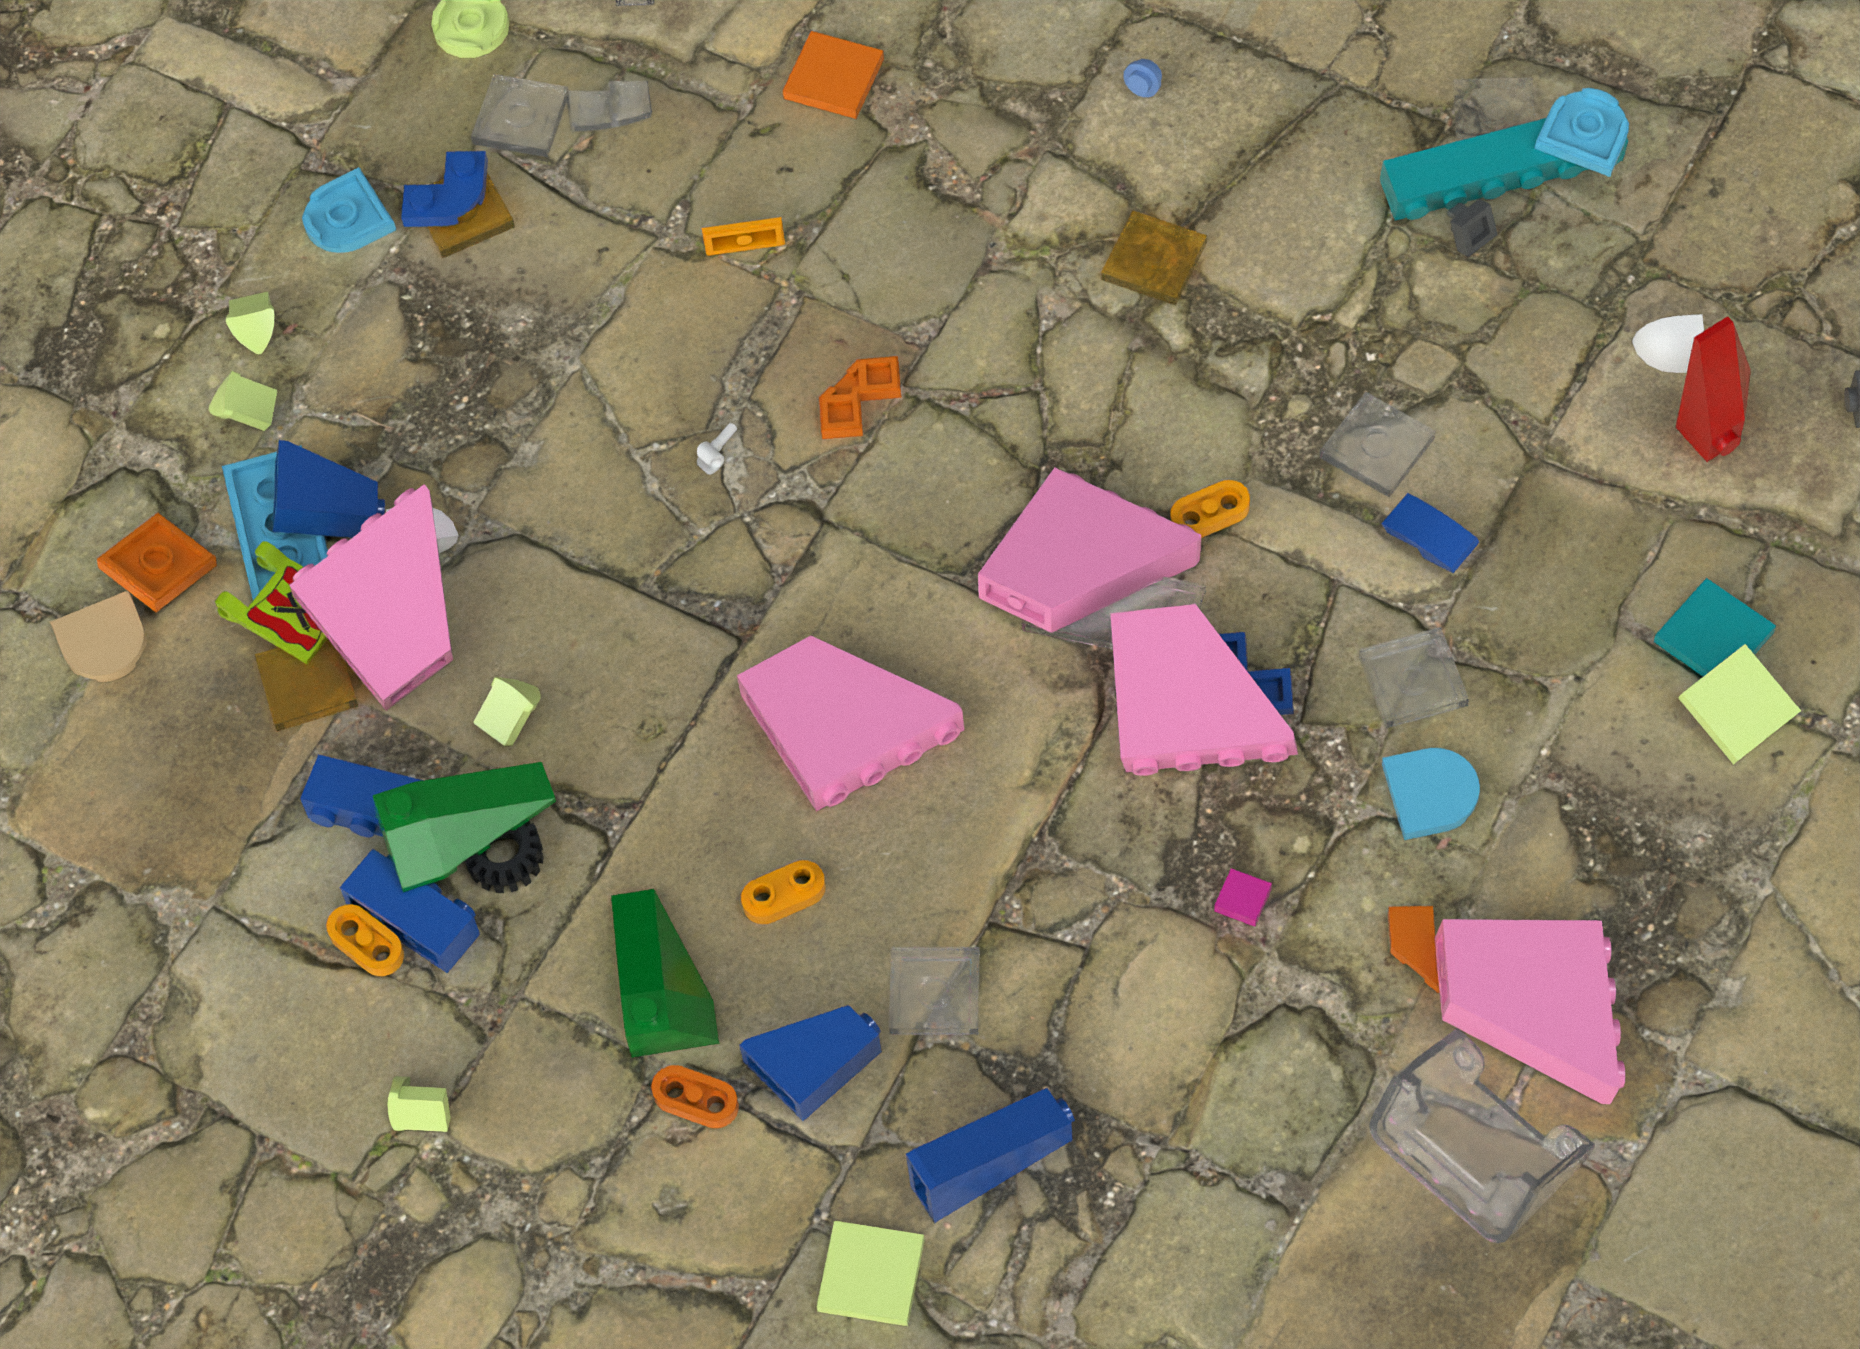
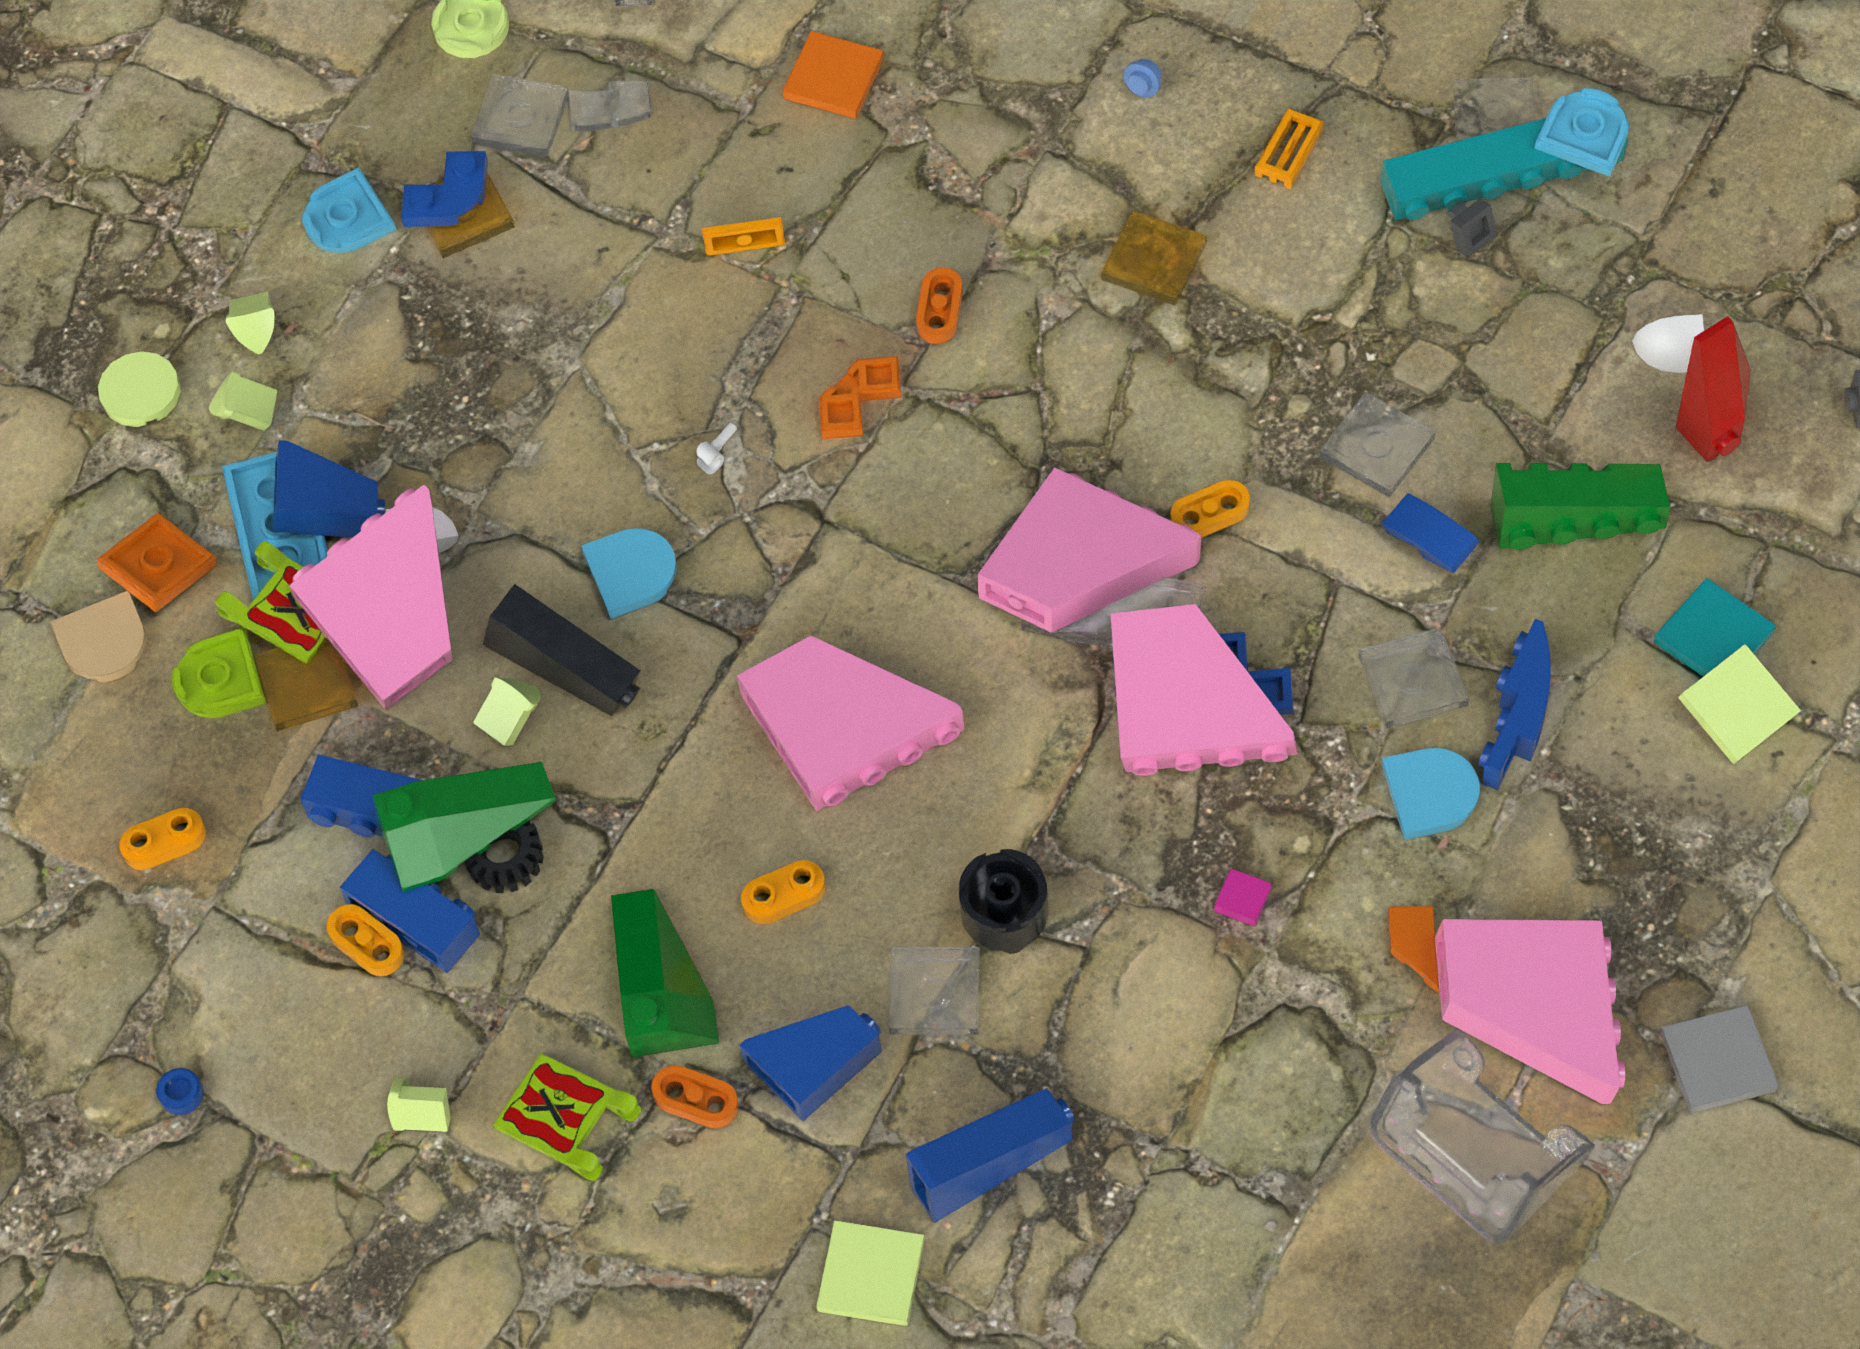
(139, 388): none -> yellowish green tile
(162, 839): none -> light orange plate
(179, 1091): none -> blue tile
(218, 676): none -> lime tile
(559, 1109): none -> flag
(560, 652): none -> black slope
(631, 569): none -> medium azure tile
(939, 308): none -> orange plate
(984, 903): none -> black brick
(1277, 172): none -> light orange tile
(1523, 705): none -> blue slope
(1576, 503): none -> green wedge
(1719, 1059): none -> light grey tile

